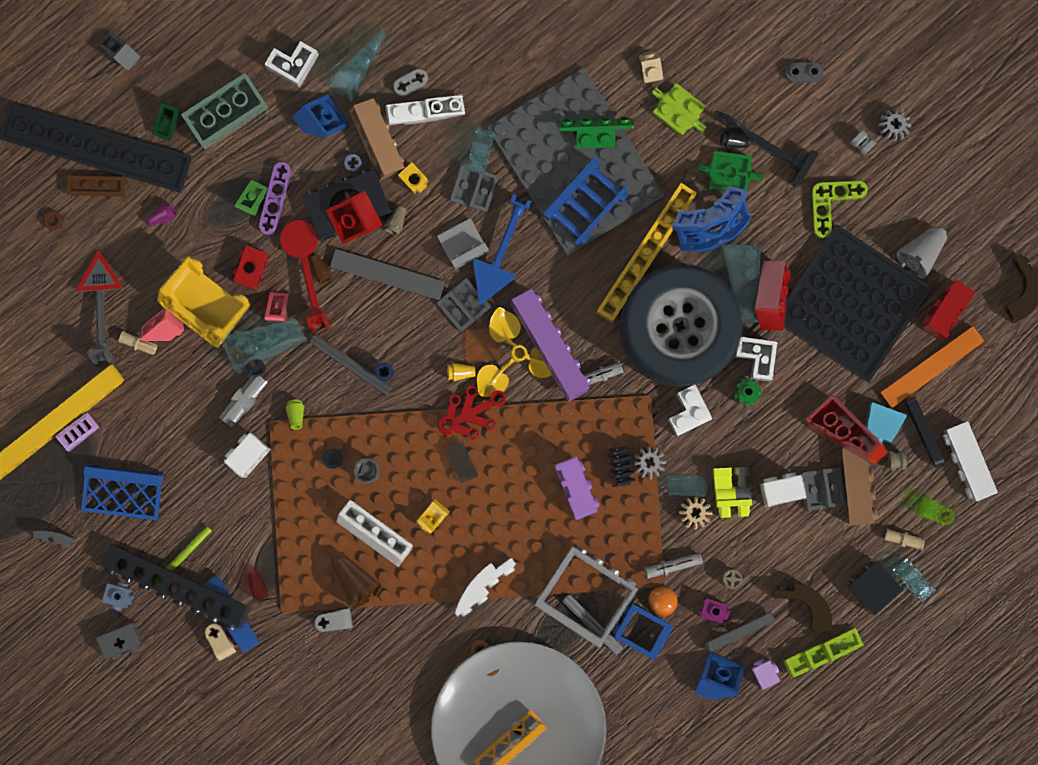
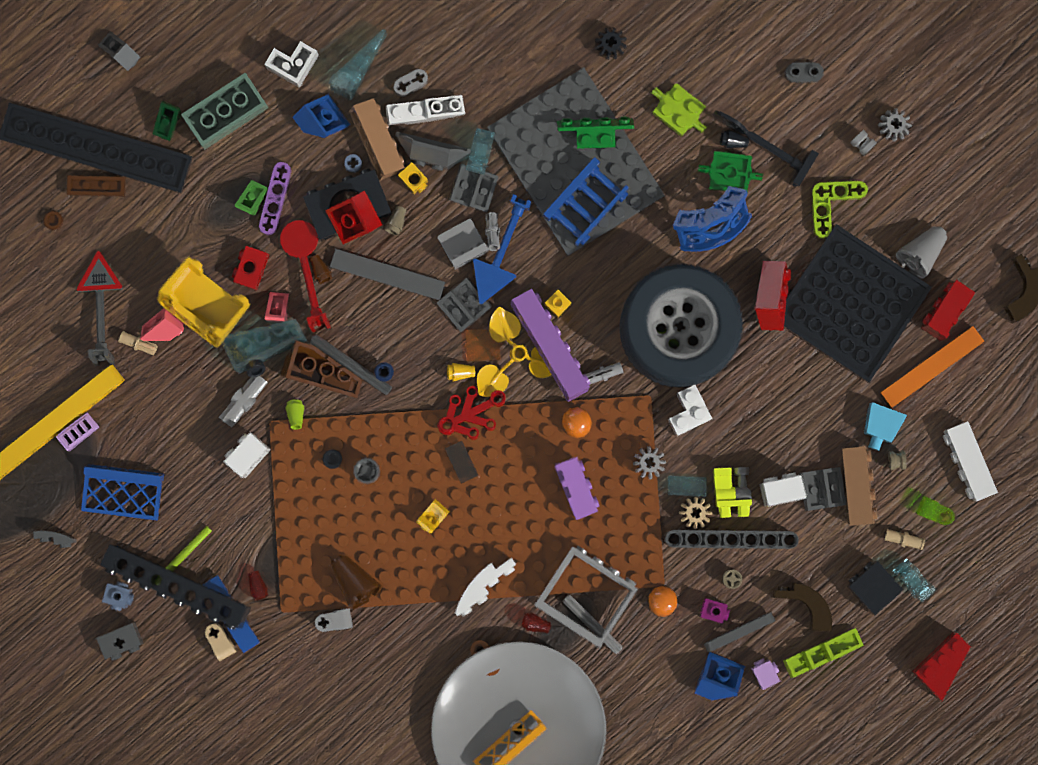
(163, 214): magenta cone -> none
(313, 367): none -> reddish brown wedge
(374, 533): white brick -> none
(432, 152): none -> dark grey wedge
(492, 231): none -> light grey pin
(535, 624): none -> clear red cone
(557, 303): none -> yellow brick
(576, 422): none -> orange hair
(605, 38): none -> black gear
(621, 466): black piece -> none
(645, 253): yellow brick -> none
(651, 66): tan bracket -> none
(653, 571): light grey pin -> none
(660, 640): blue window -> none
(739, 392): green brick -> none
(740, 539): none -> dark grey beam
(743, 276): clear light blue wedge -> none
(762, 354): white brick -> none
(844, 429): red wedge -> none
(924, 431): black beam -> none
(942, 665): none -> red wedge

